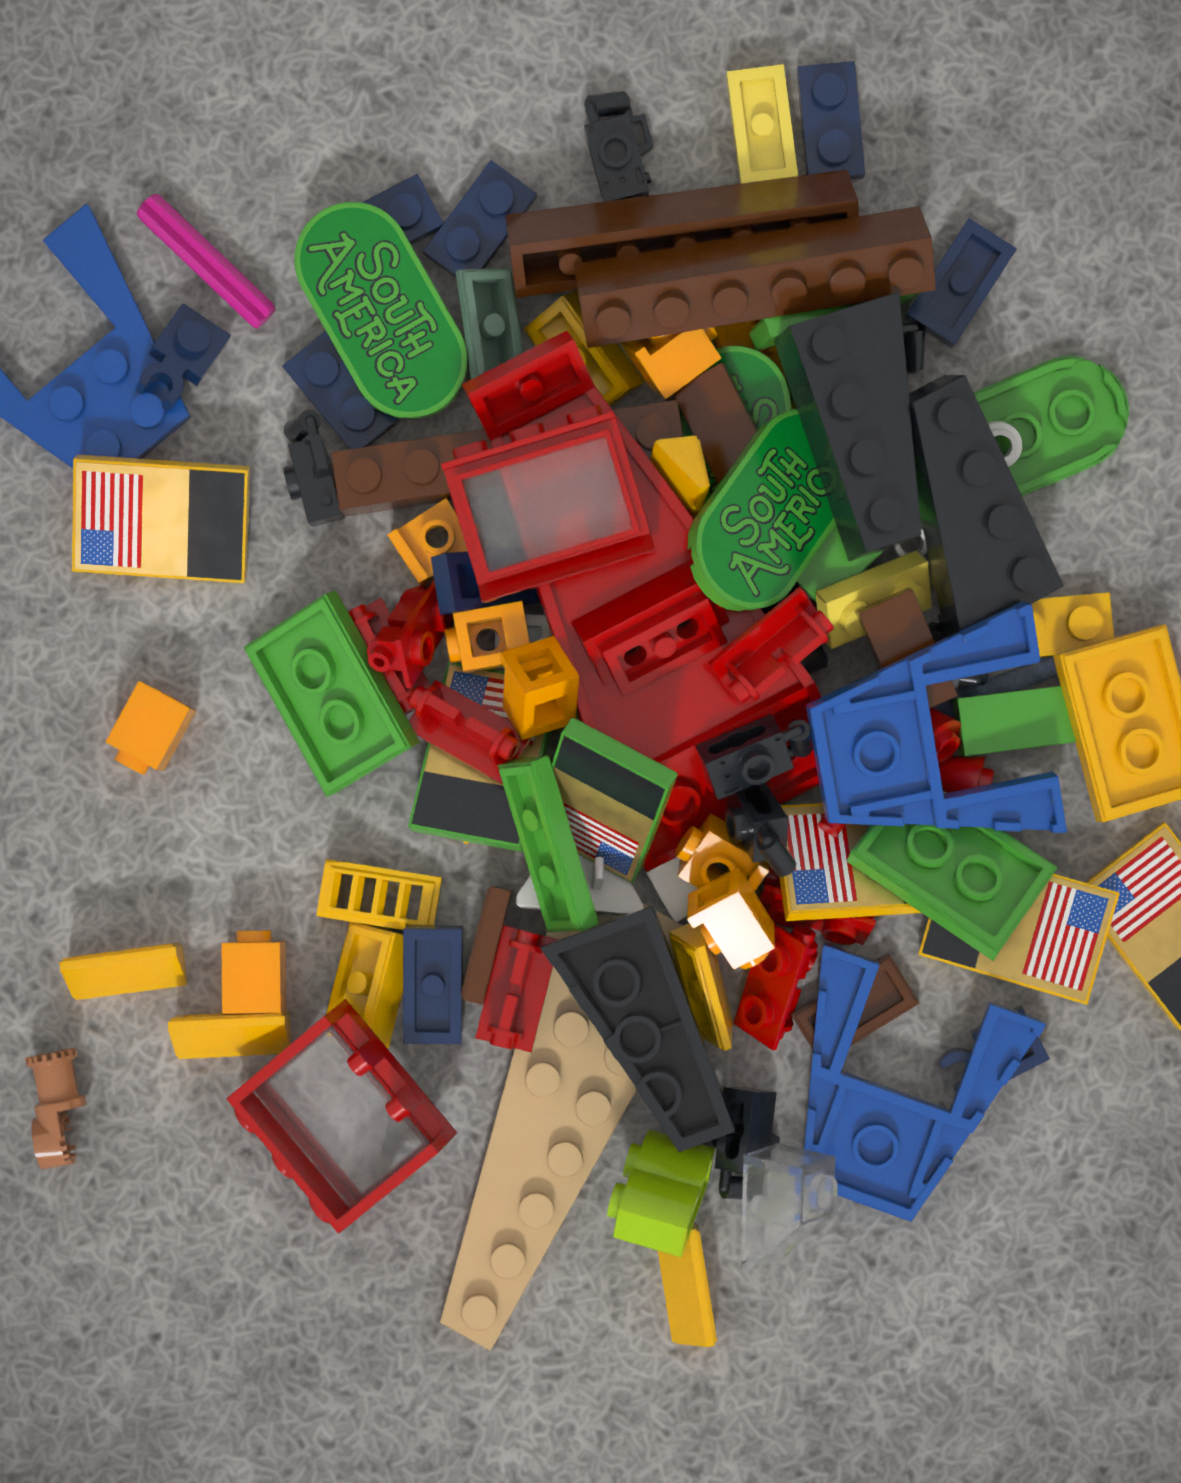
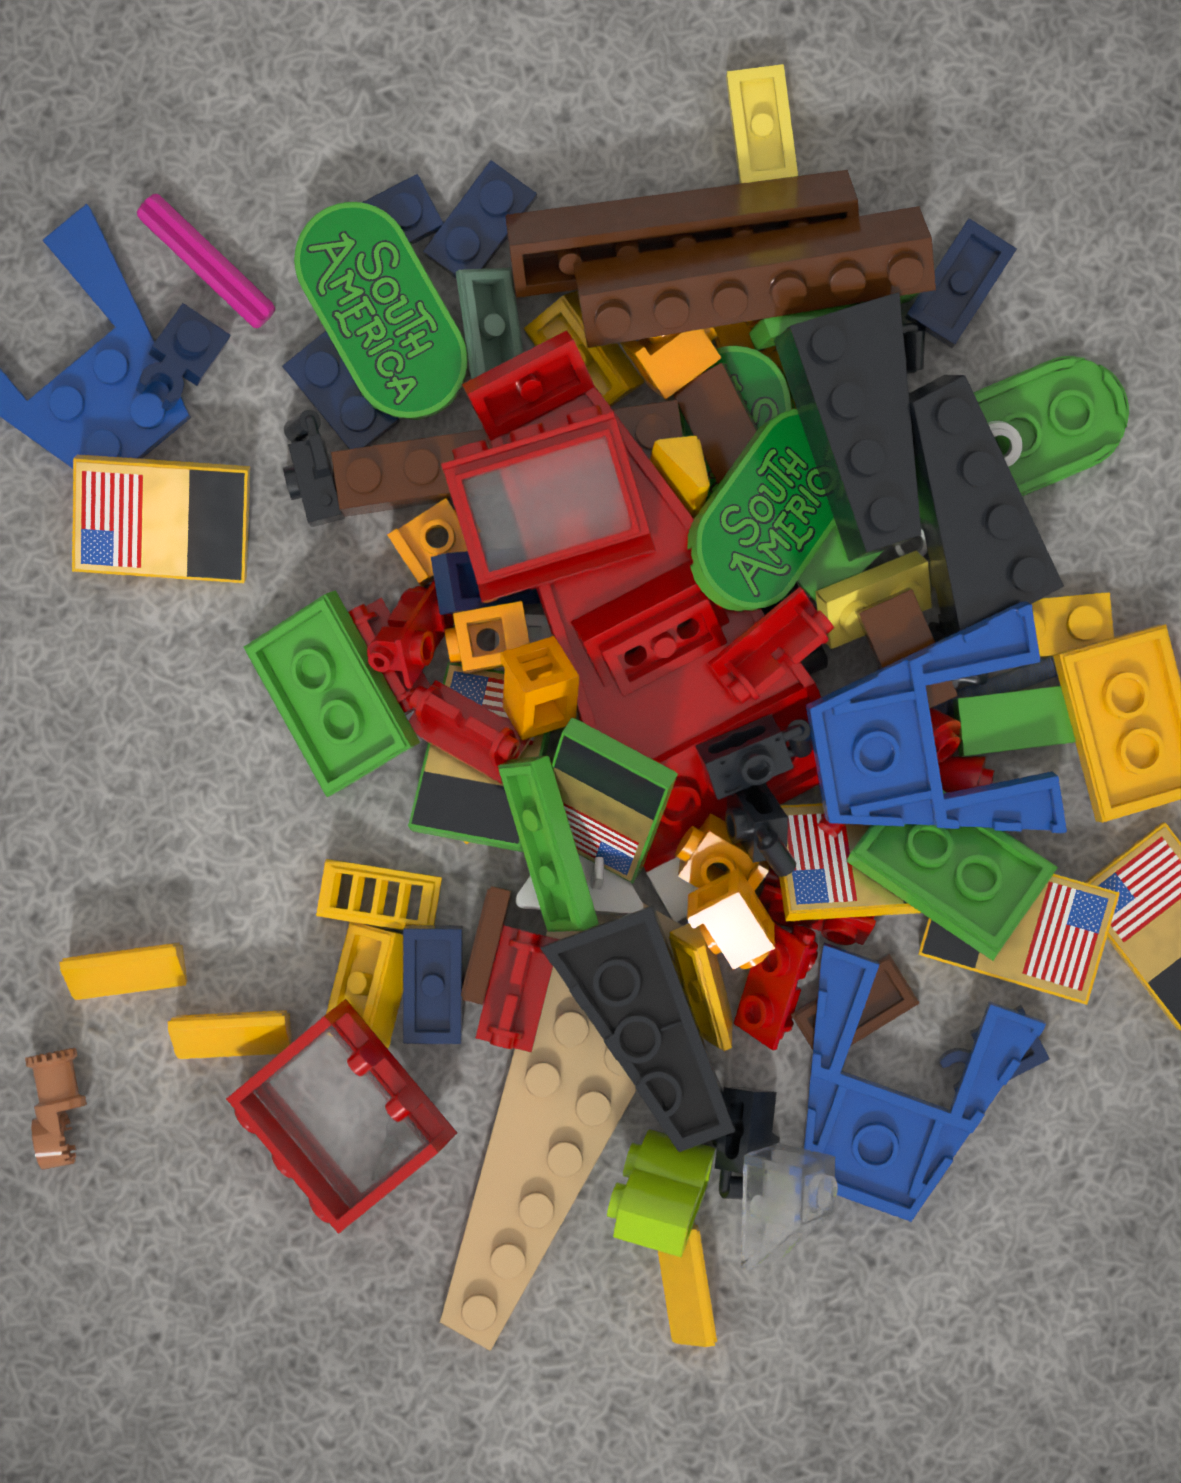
(149, 729): light orange brick -> none
(253, 973): light orange brick -> none
(614, 146): black piece -> none
(831, 118): dark blue plate -> none

